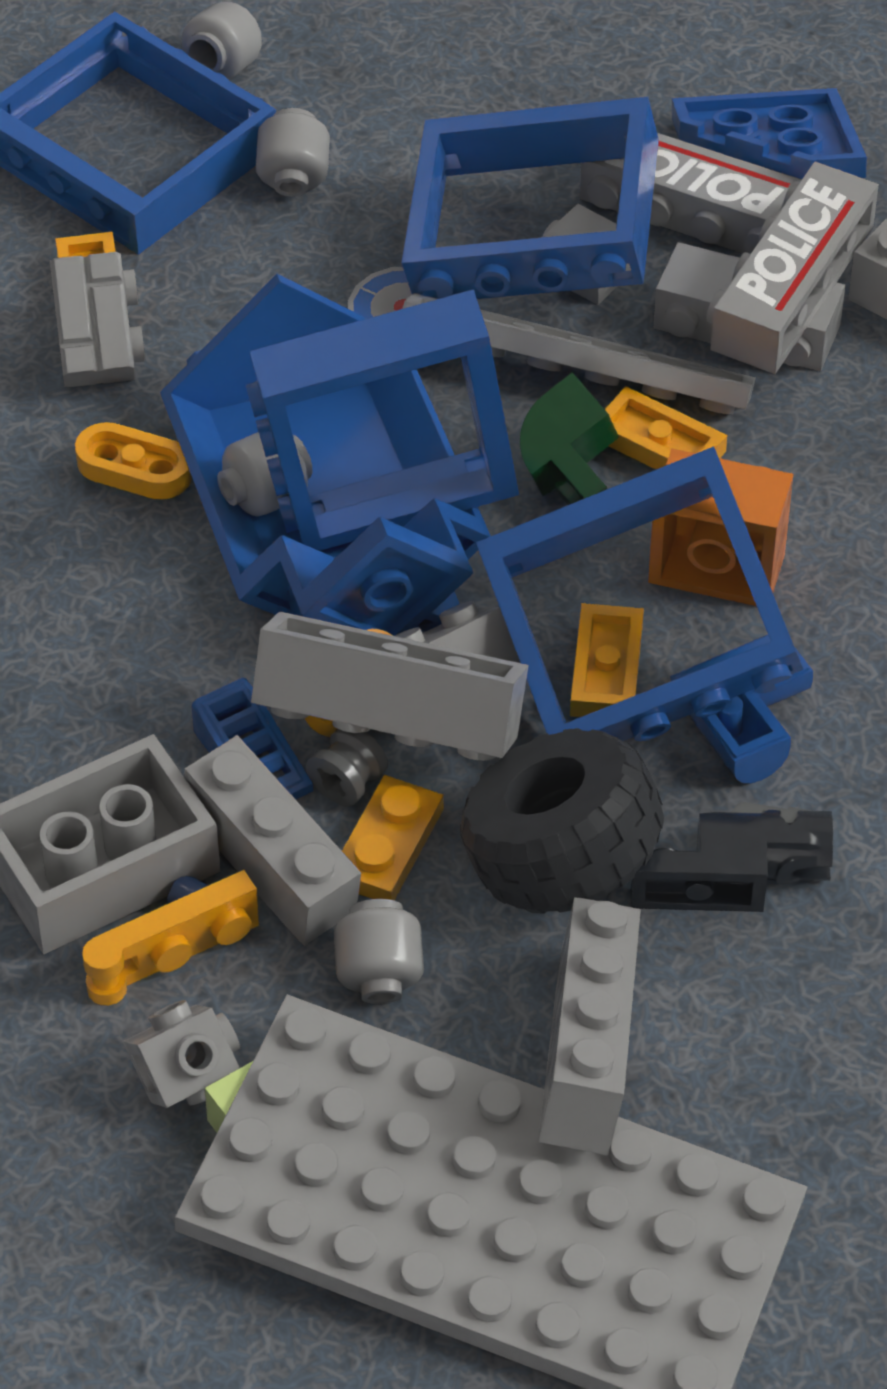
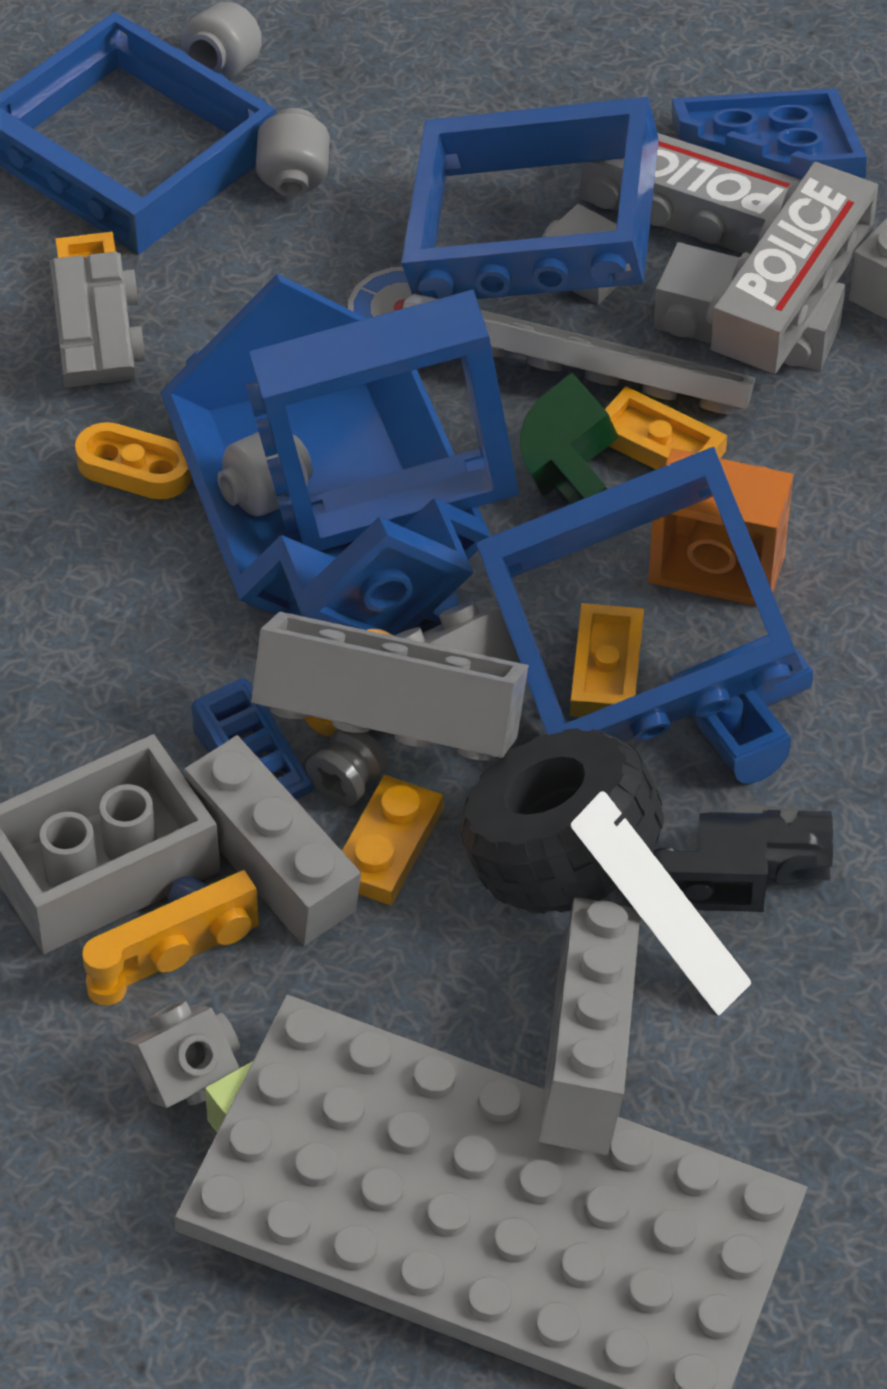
(378, 950): light grey head -> none
(660, 903): none -> white sticker

